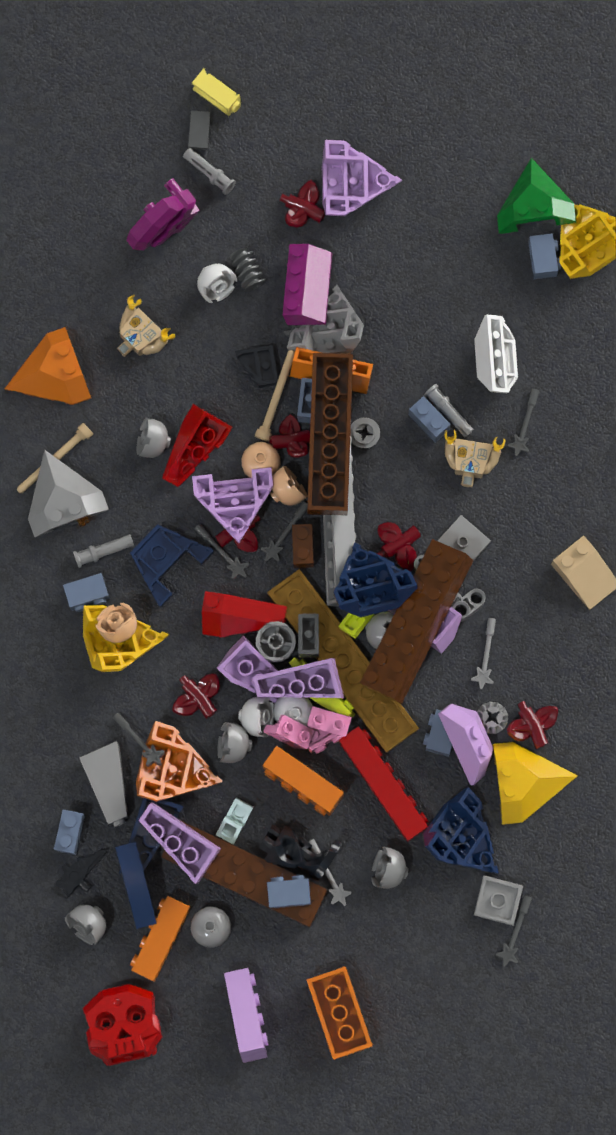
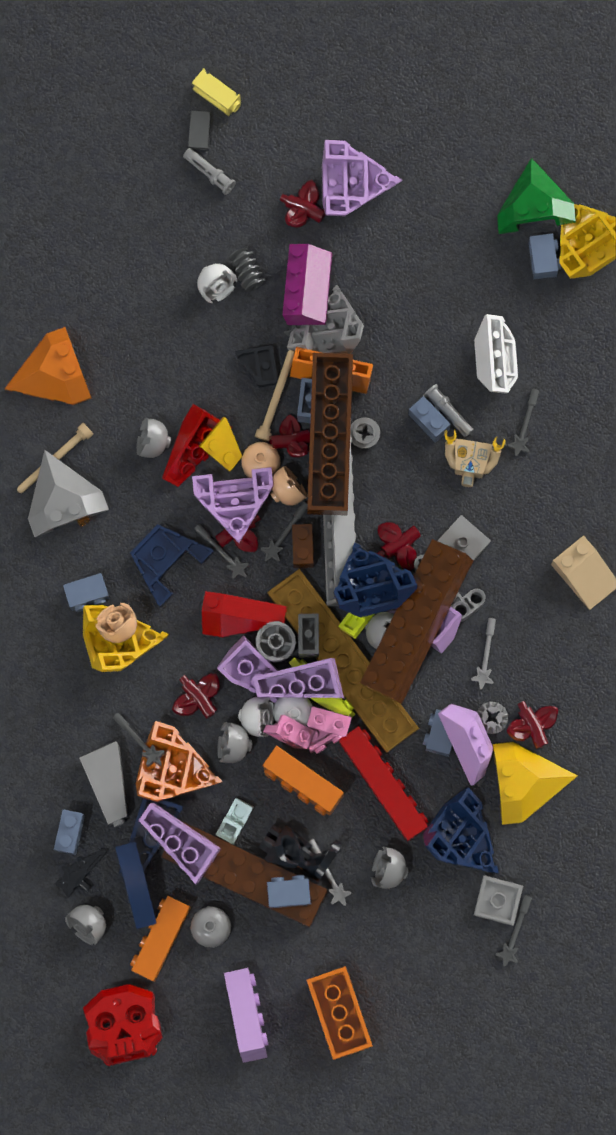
(94, 553): light grey pin -> none
(141, 332): tan torso -> none
(164, 218): magenta brick -> none
(222, 445): none -> yellow wing

